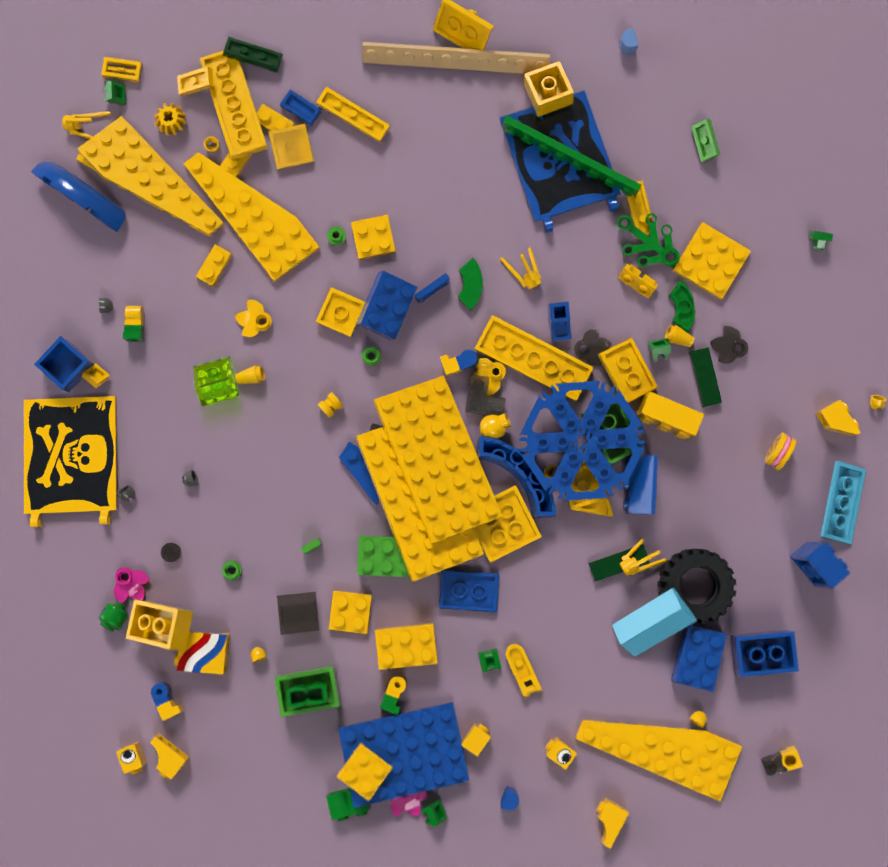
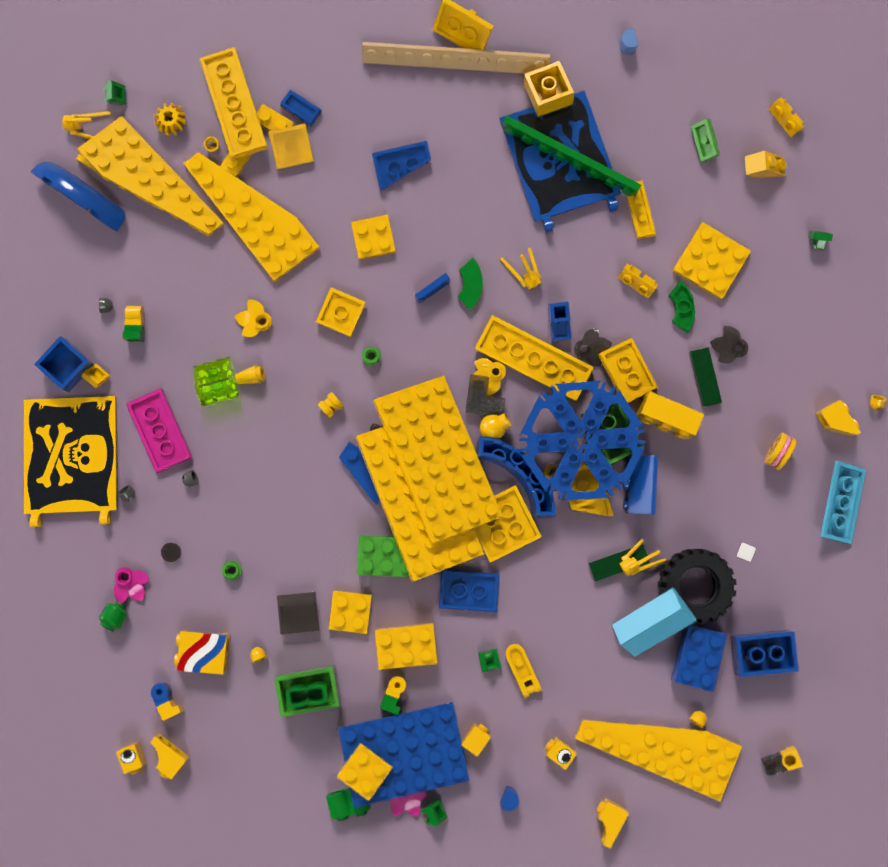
(137, 72): yellow tile -> none
(159, 430): none -> dark pink tile
(159, 625): yellow brick -> none
(195, 81): yellow plate -> none
(214, 265): yellow plate -> none
(252, 54): dark green tile -> none
(311, 546): bright green tile -> none
(336, 241): bright green plate -> none
(353, 114): yellow plate -> none
(386, 305): blue brick -> none
(398, 162): none -> blue wing
(459, 363): leg -> none
(651, 242): green plant -> none
(659, 347): green tile -> none
(678, 336): yellow cone -> none
(746, 552): none -> white sticker
(765, 165): none -> yellow slope
(782, 112): none -> yellow hinge
(820, 564): blue brick -> none

